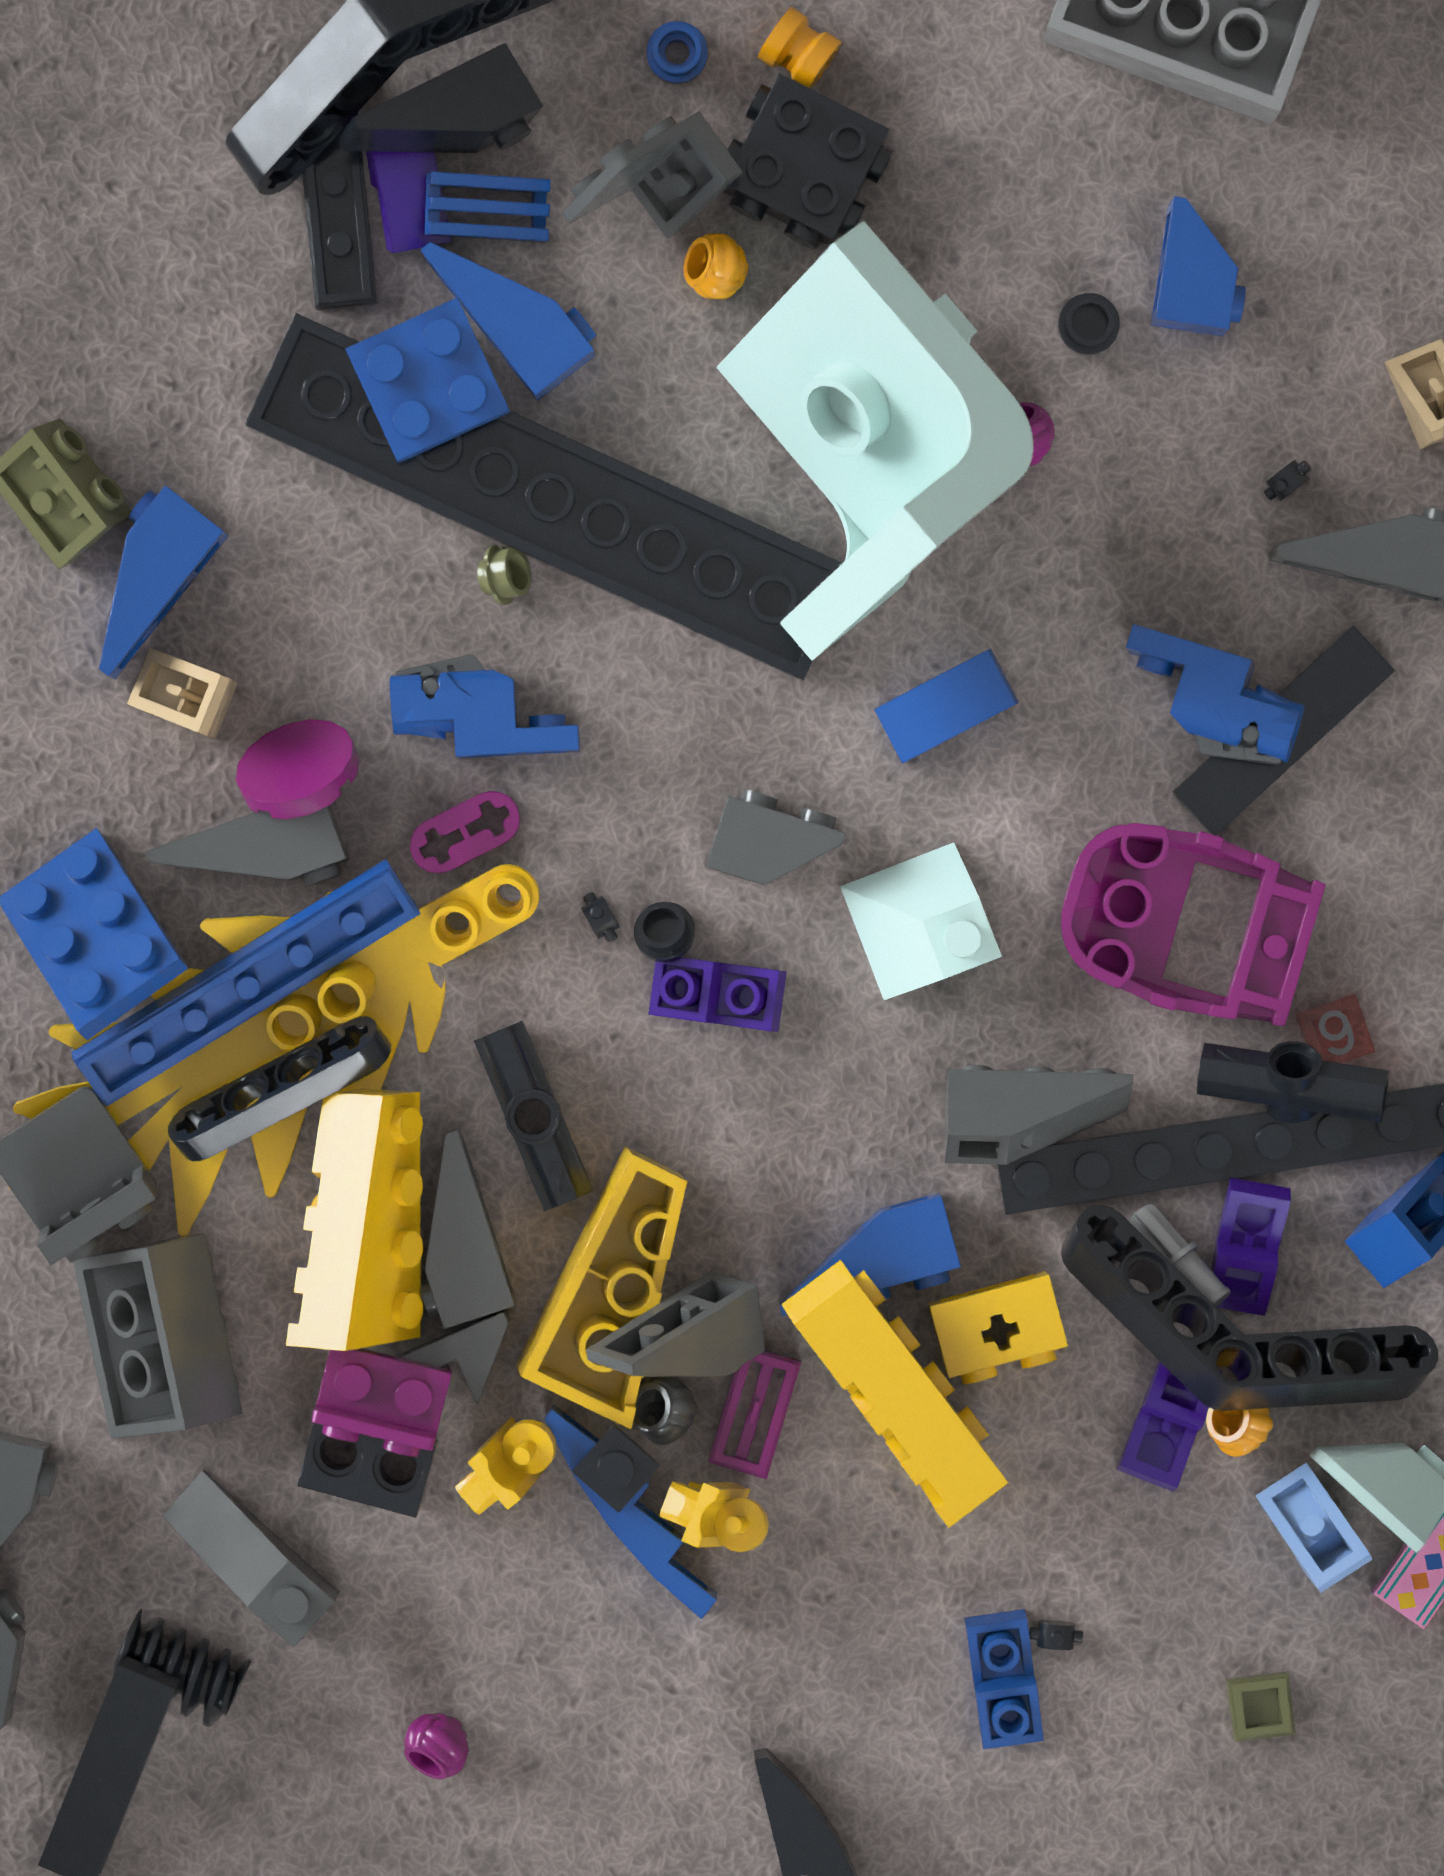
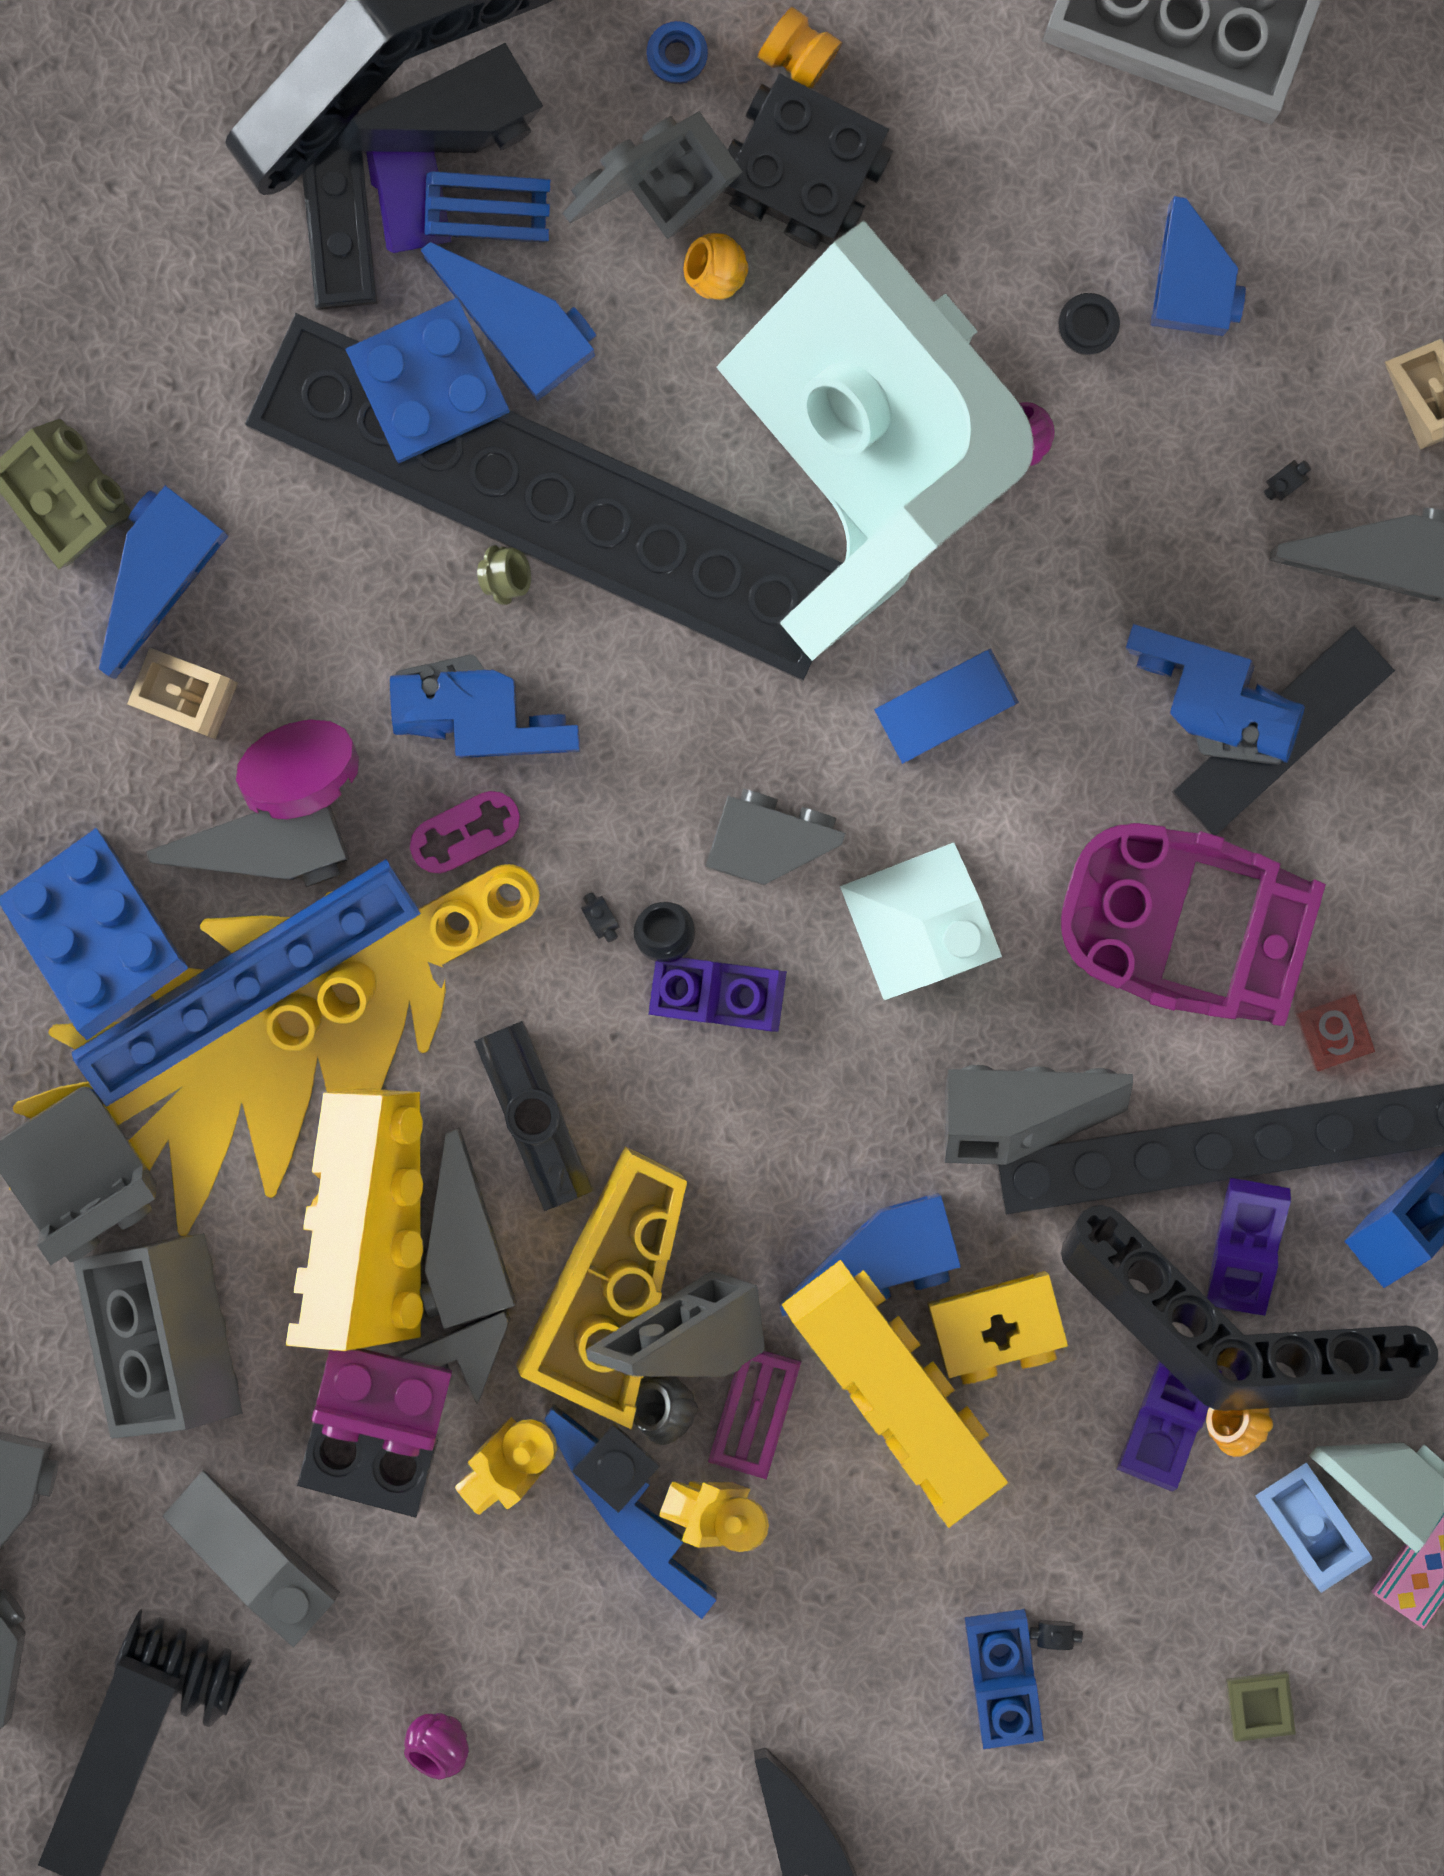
(222, 1116): black beam -> none
(1182, 1255): light grey axle -> none
(1293, 1082): black piece -> none

